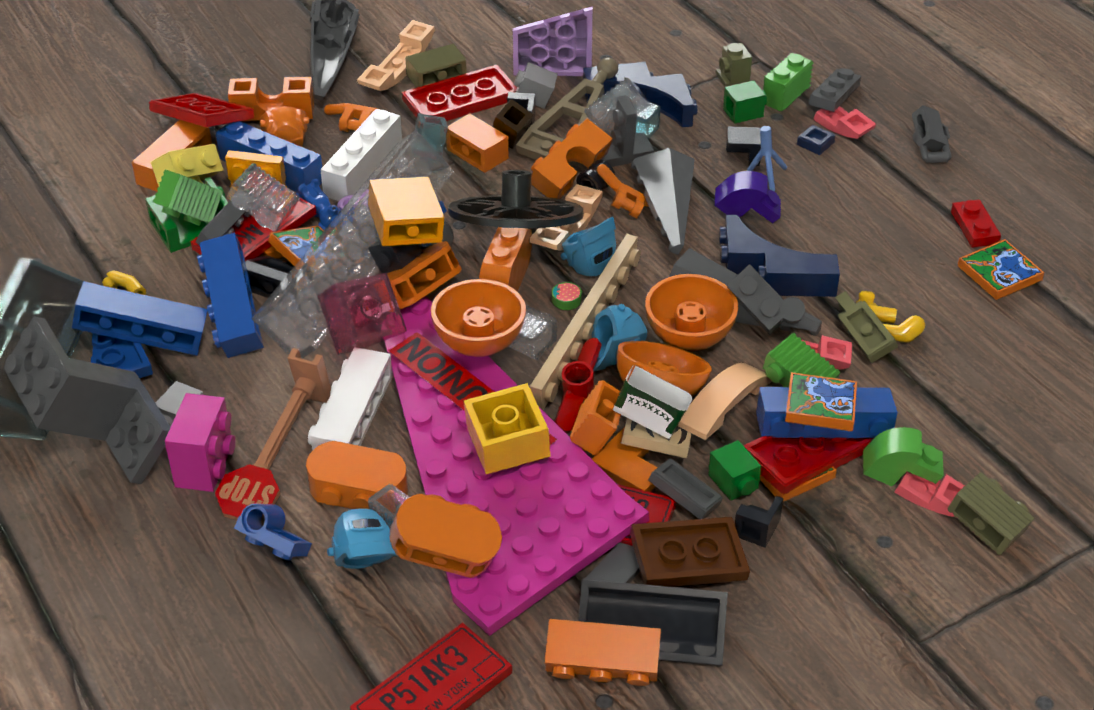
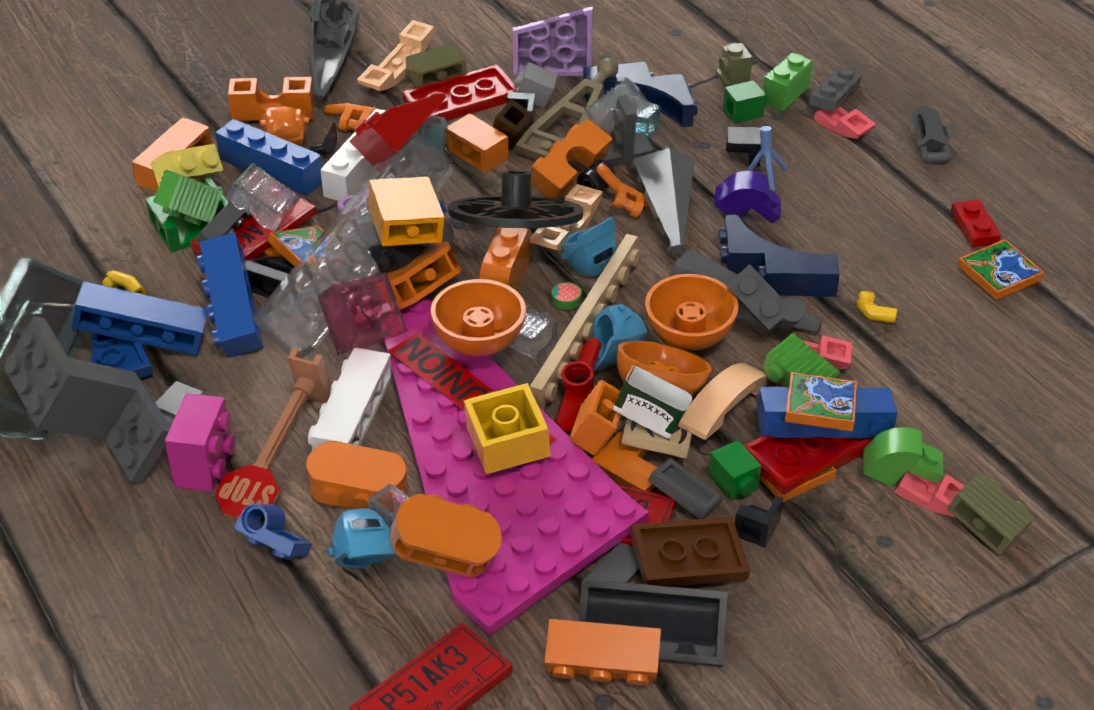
(201, 109): red tile -> none
(238, 162): light orange plate -> none
(315, 196): blue animal -> none
(329, 142): none -> black bar
(388, 132): none -> red slope
(816, 139): dark blue tile -> none
(865, 328): olive hinge -> none
(908, 330): yellow arm -> none

